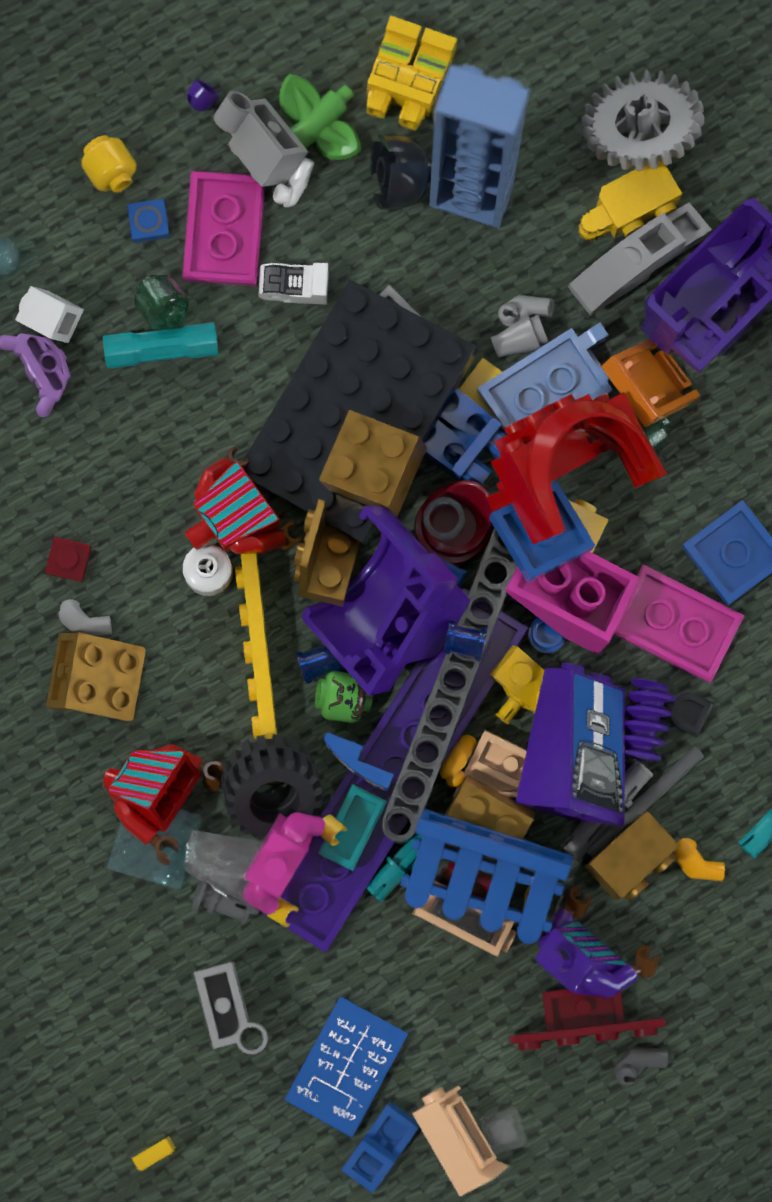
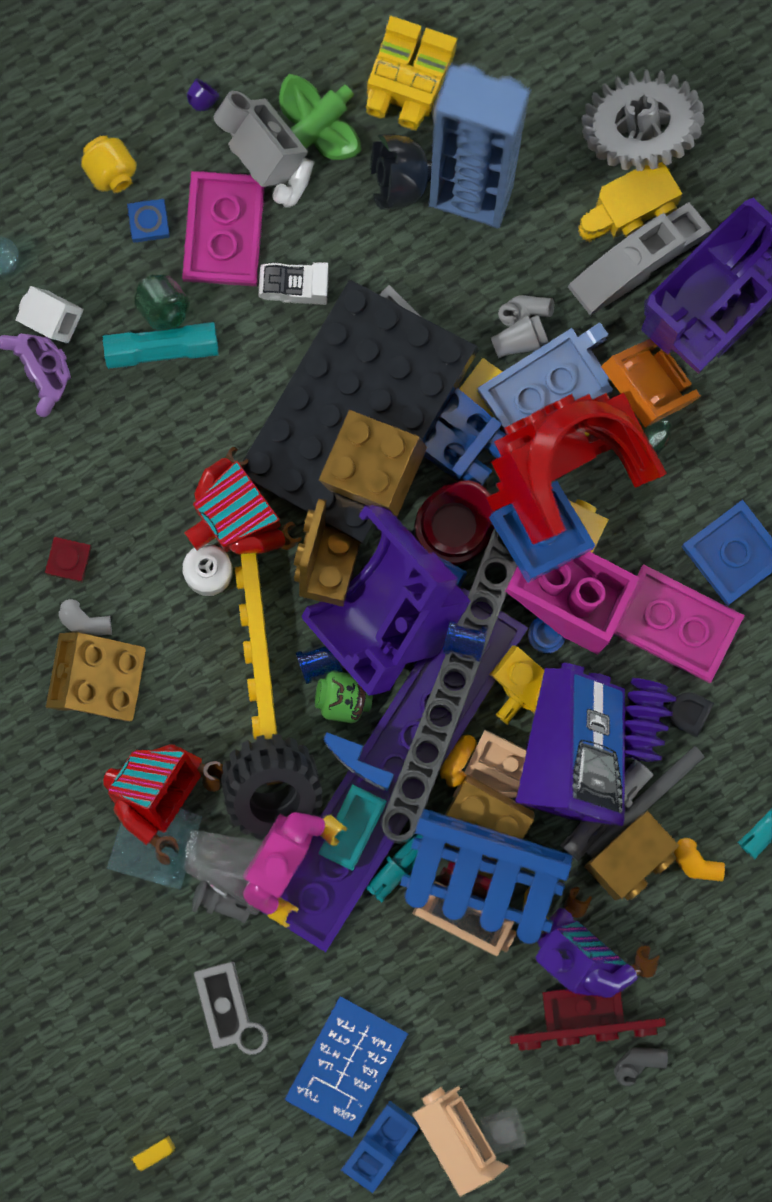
(444, 501): clear light blue piece -> none

